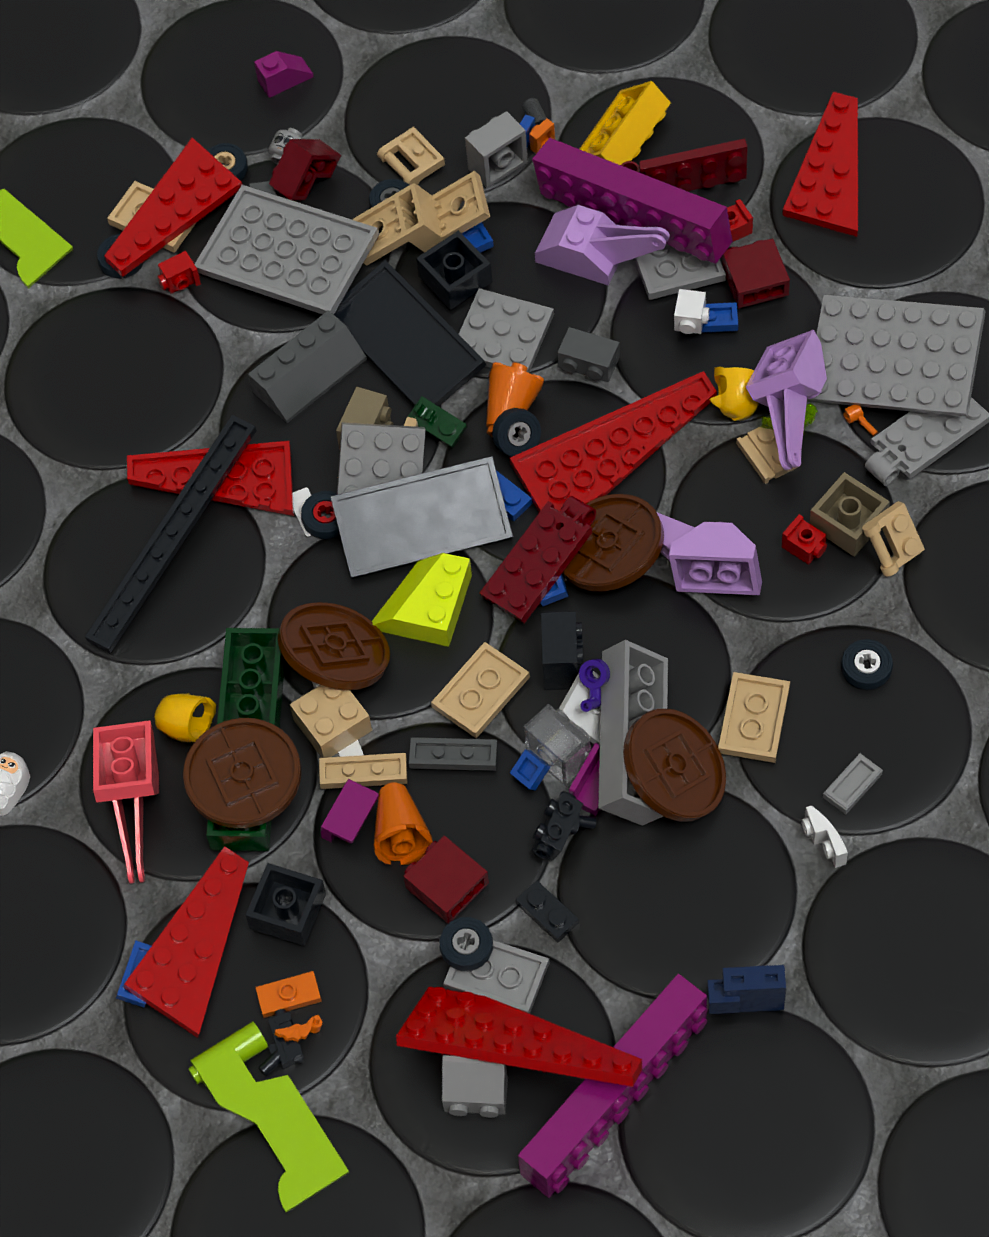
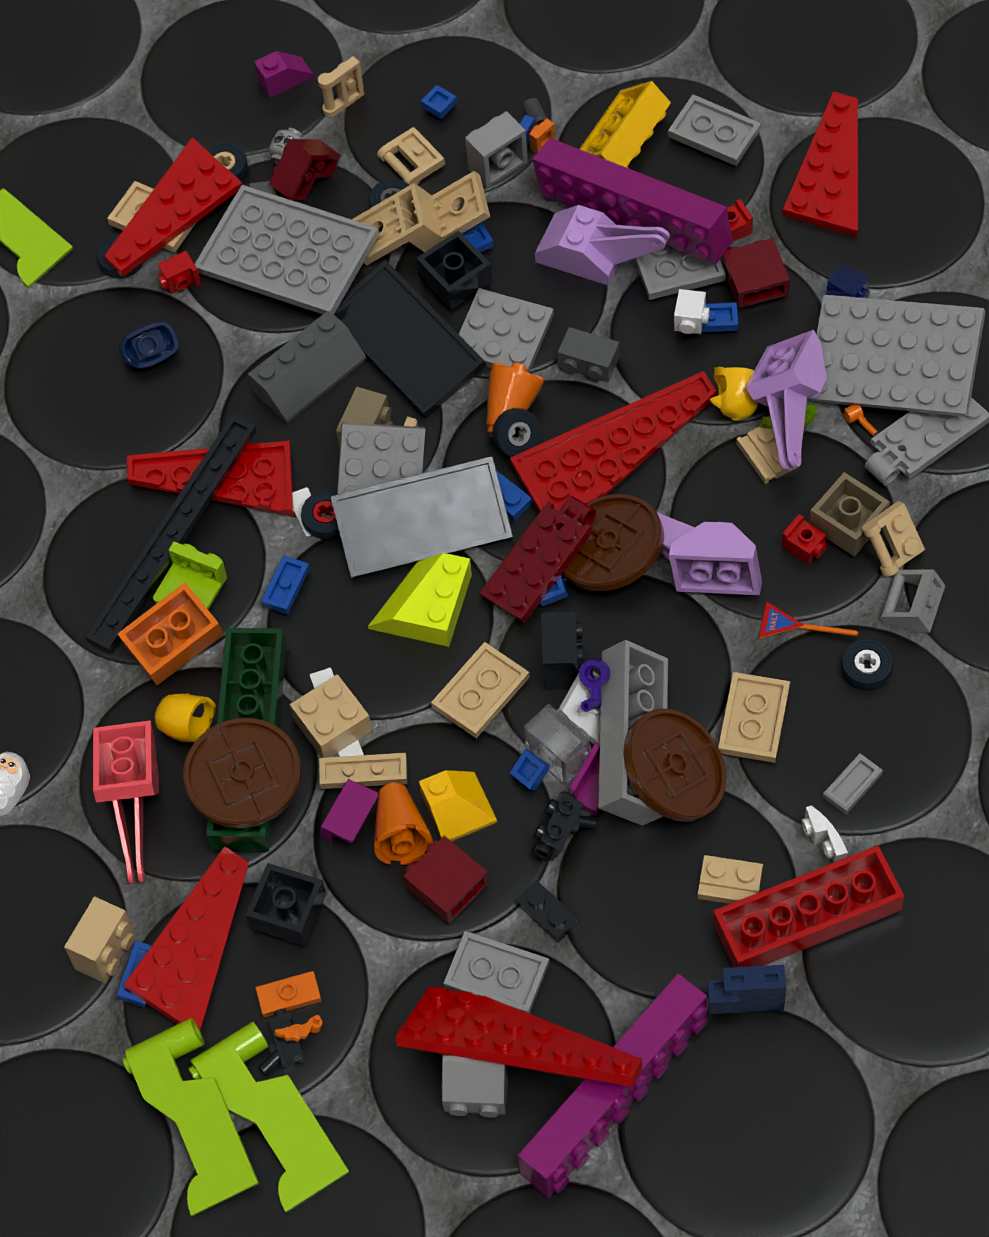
(100, 940): none -> tan brick
(149, 345): none -> dark blue piece
(171, 633): none -> orange brick
(198, 1112): none -> lime door
(200, 571): none -> lime bracket
(285, 585): none -> blue plate
(333, 646): reddish brown plate -> none
(348, 83): none -> tan plate
(438, 102): none -> blue plate
(438, 422): dark green plate -> none
(453, 754): dark grey plate -> none
(456, 803): none -> yellow slope
(456, 933): black bush -> none
(698, 167): dark red hinge -> none
(714, 130): none -> light grey plate
(728, 879): none -> tan plate
(777, 622): none -> piece
(808, 909): none -> red brick
(848, 283): none -> clear blue brick
(925, 602): none -> light grey tile

